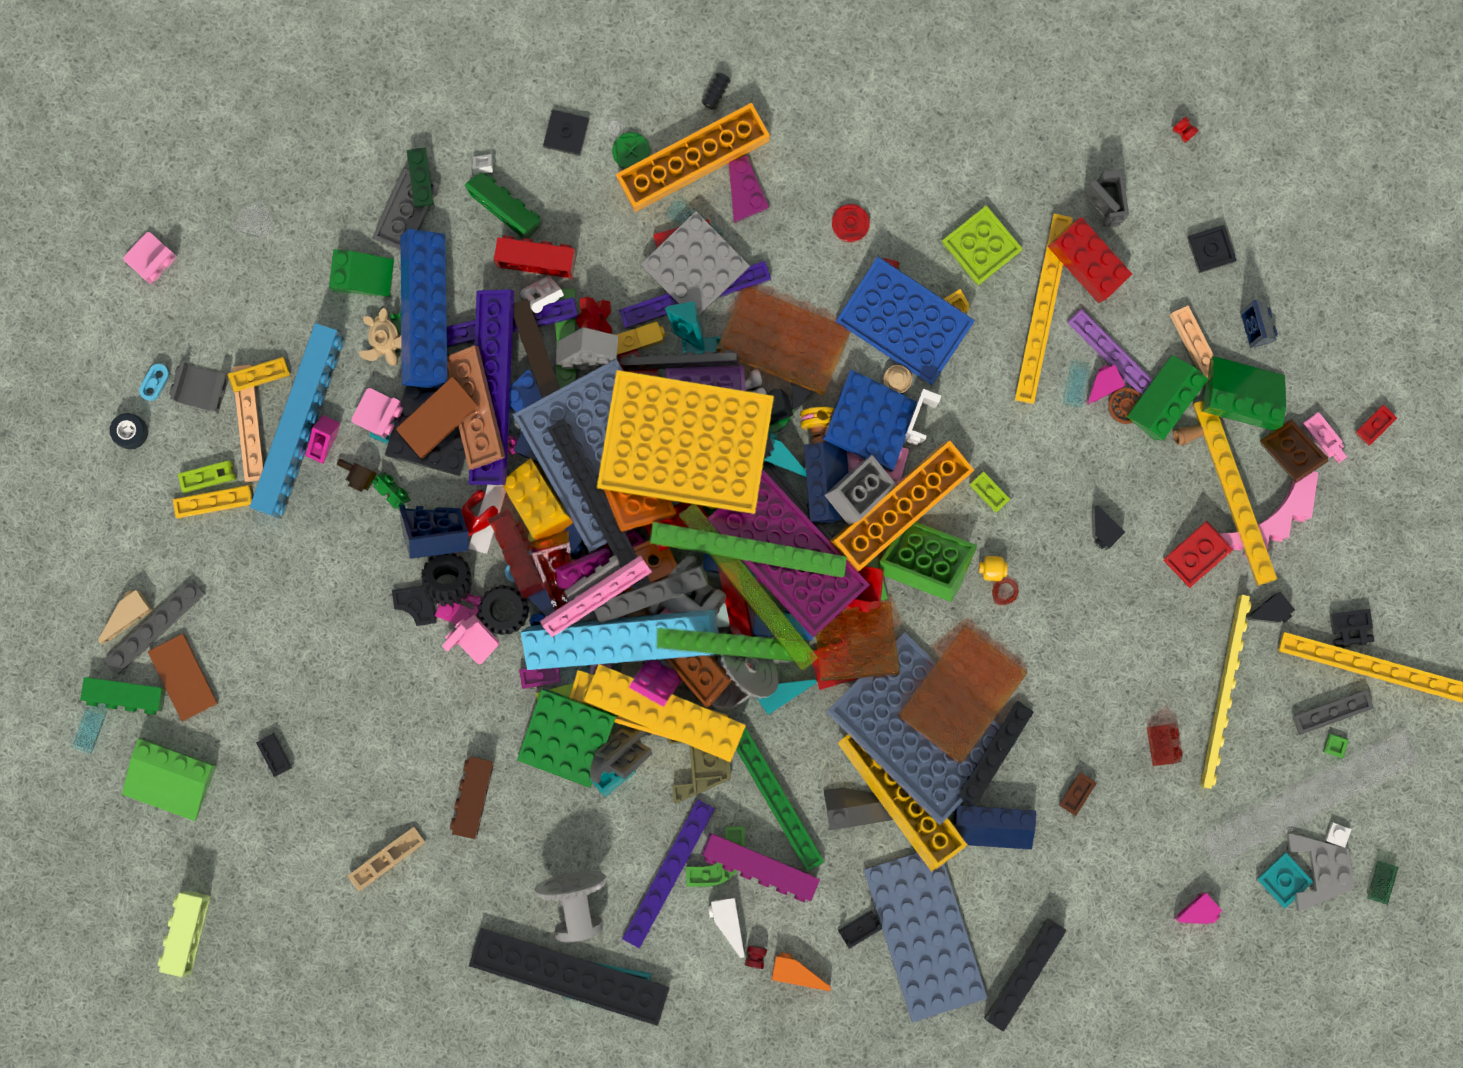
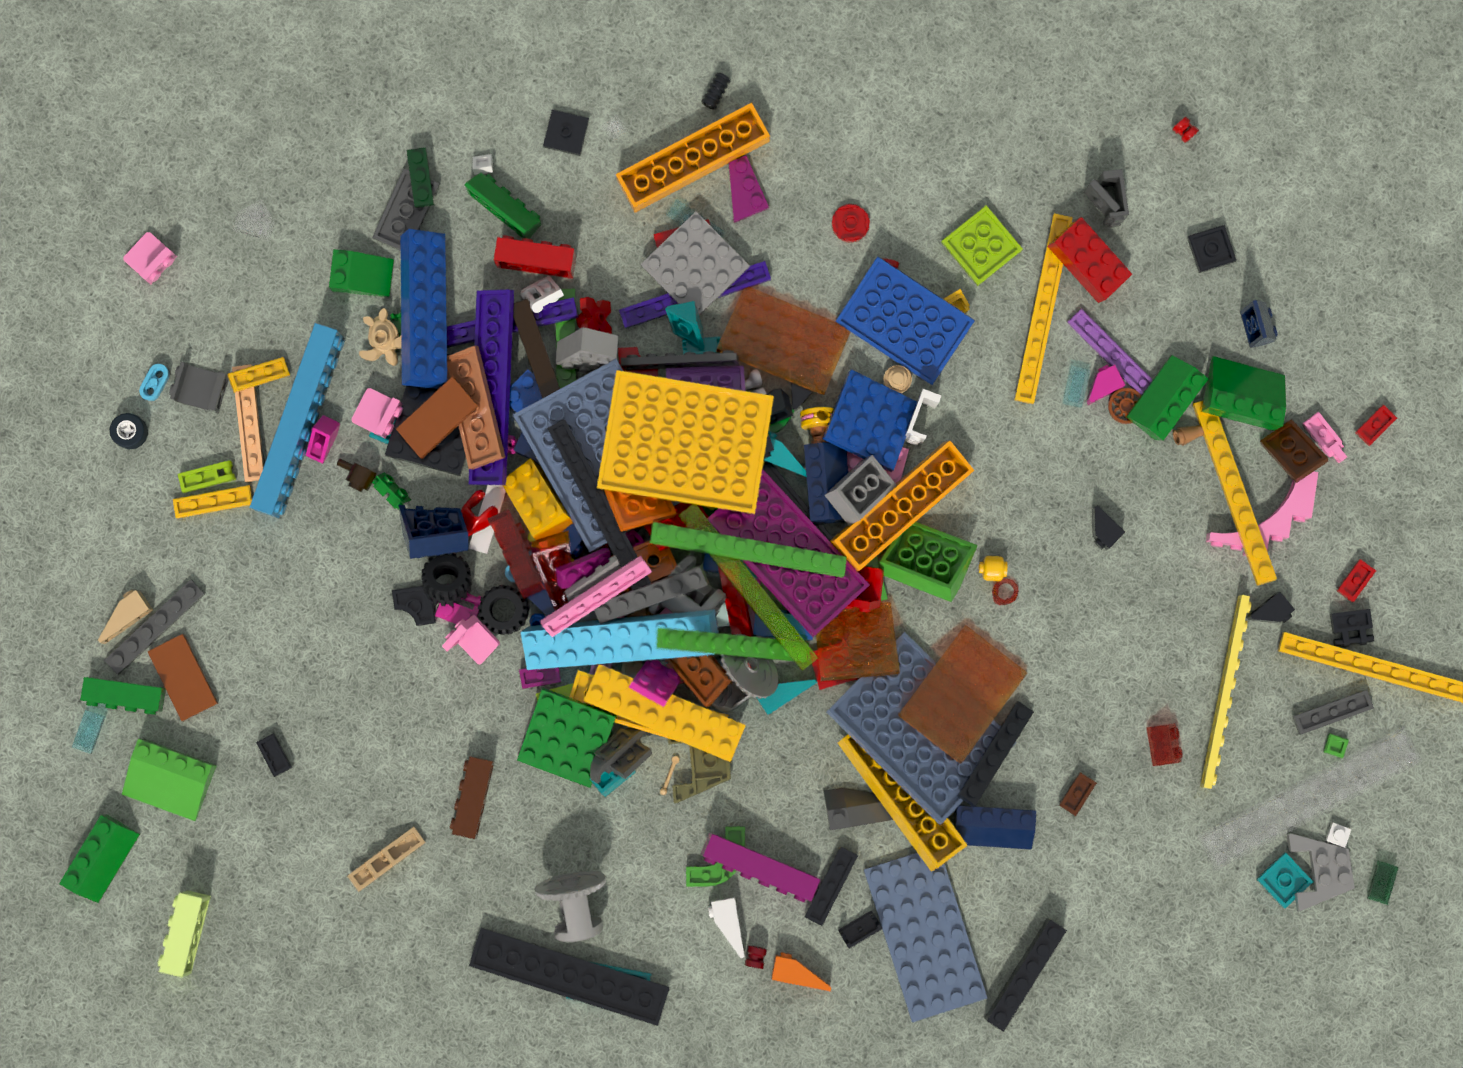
(99, 858): none -> green slope
(627, 341): yellow hinge -> none
(630, 149): green tile -> none
(650, 335): yellow brick -> none
(663, 791): none -> tan hinge
(668, 873): dark purple plate -> none
(778, 802): green plate -> none
(831, 886): none -> black plate
(989, 492): lime plate -> none
(1193, 339): light nougat plate -> none
(1198, 554): red tile -> none
(1200, 911): dark pink slope -> none
(1356, 580): none -> red plate

